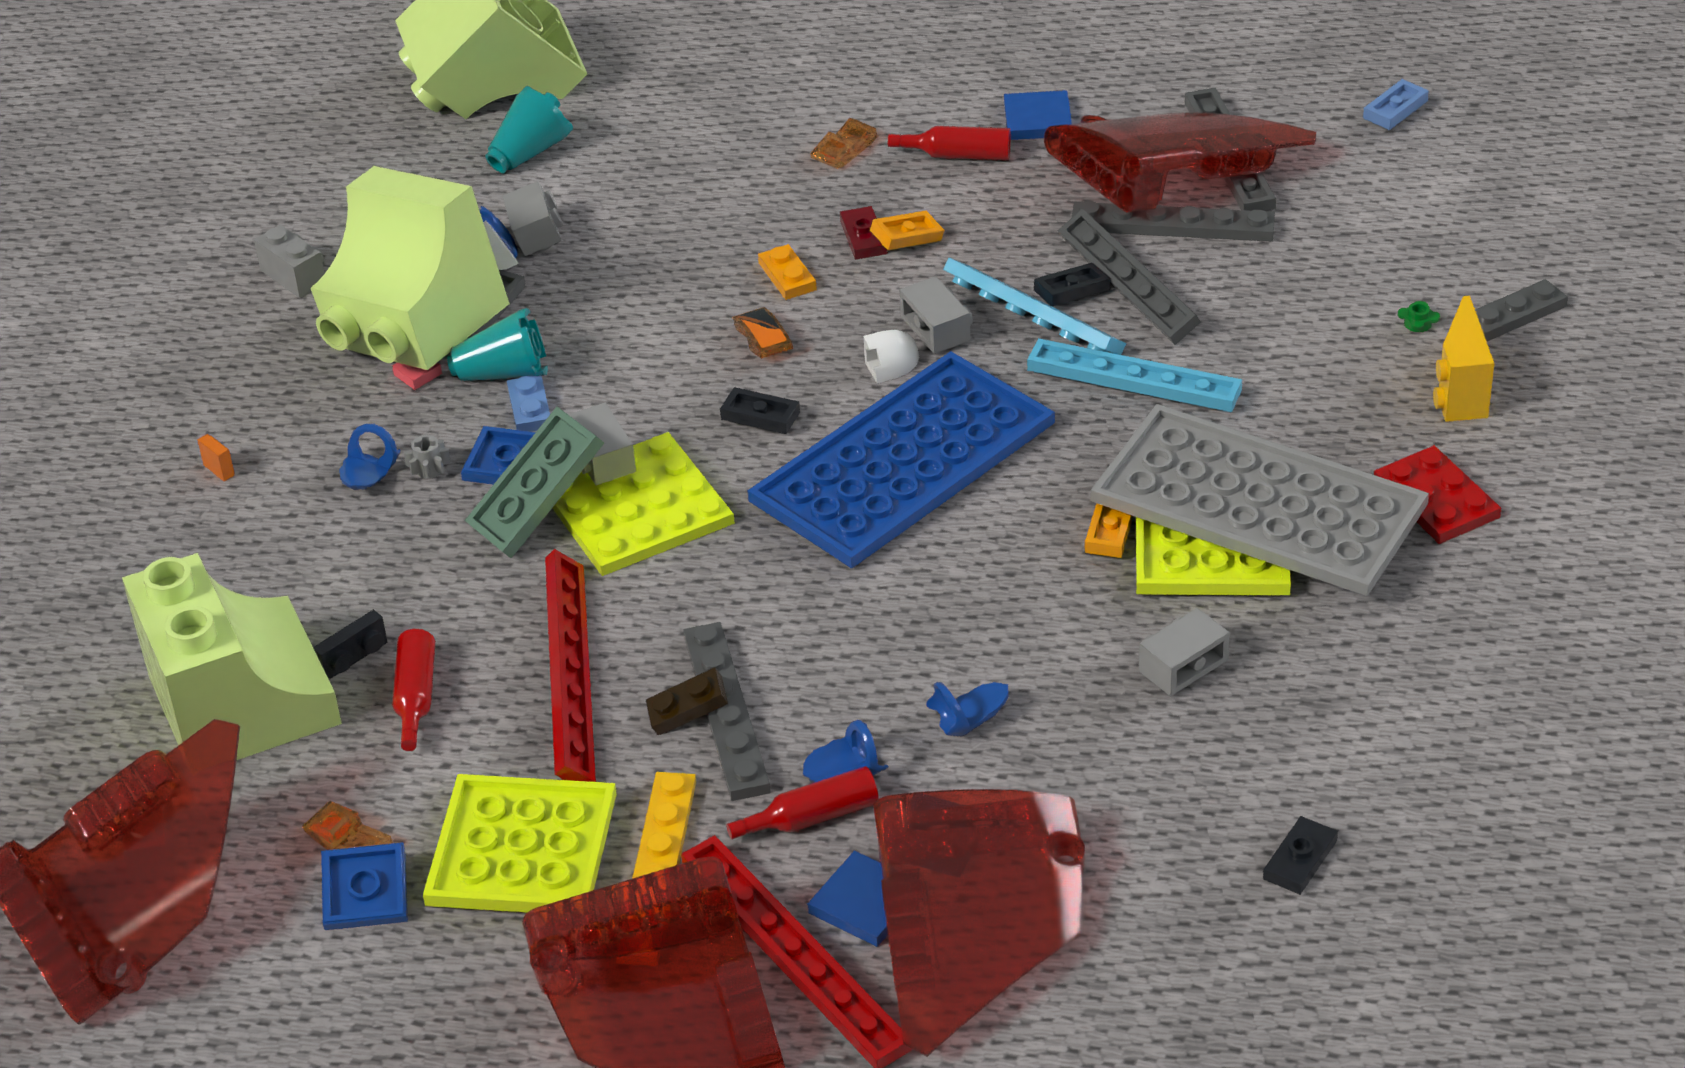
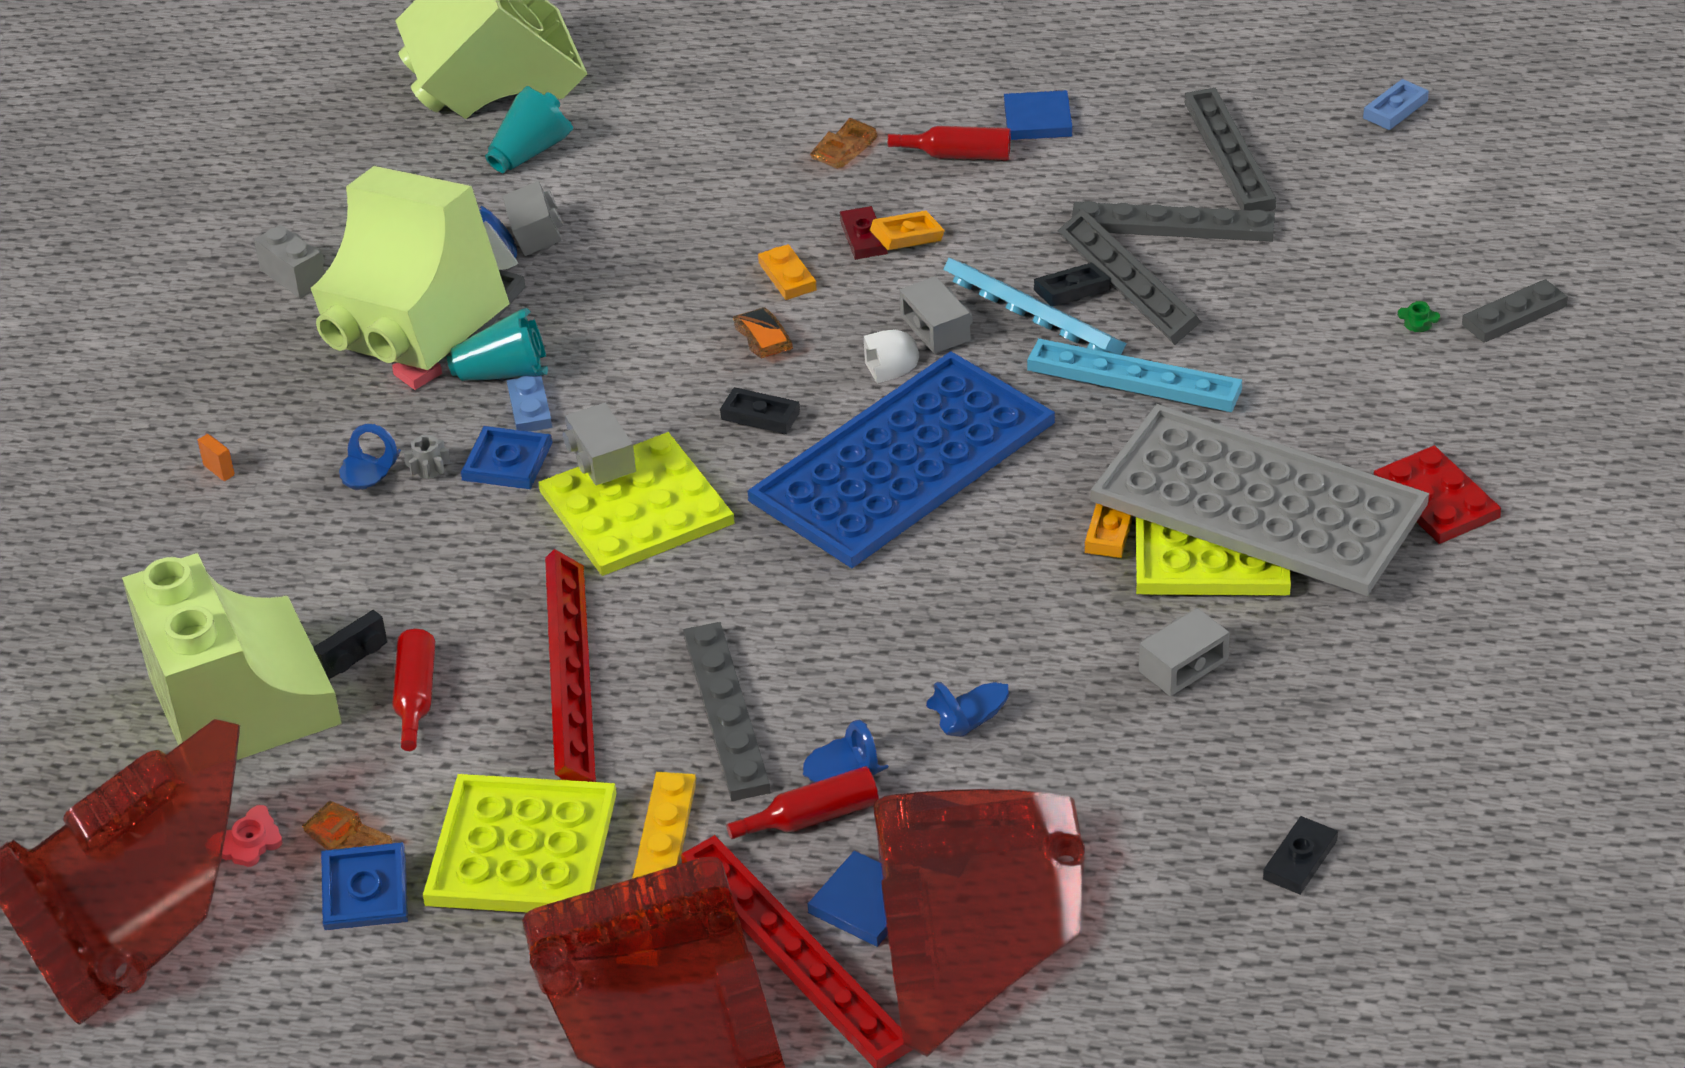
(251, 837): none -> coral animal
(534, 482): sand green plate -> none
(686, 701): dark brown plate -> none
(1132, 155): clear red panel -> none
(1465, 368): yellow slope -> none

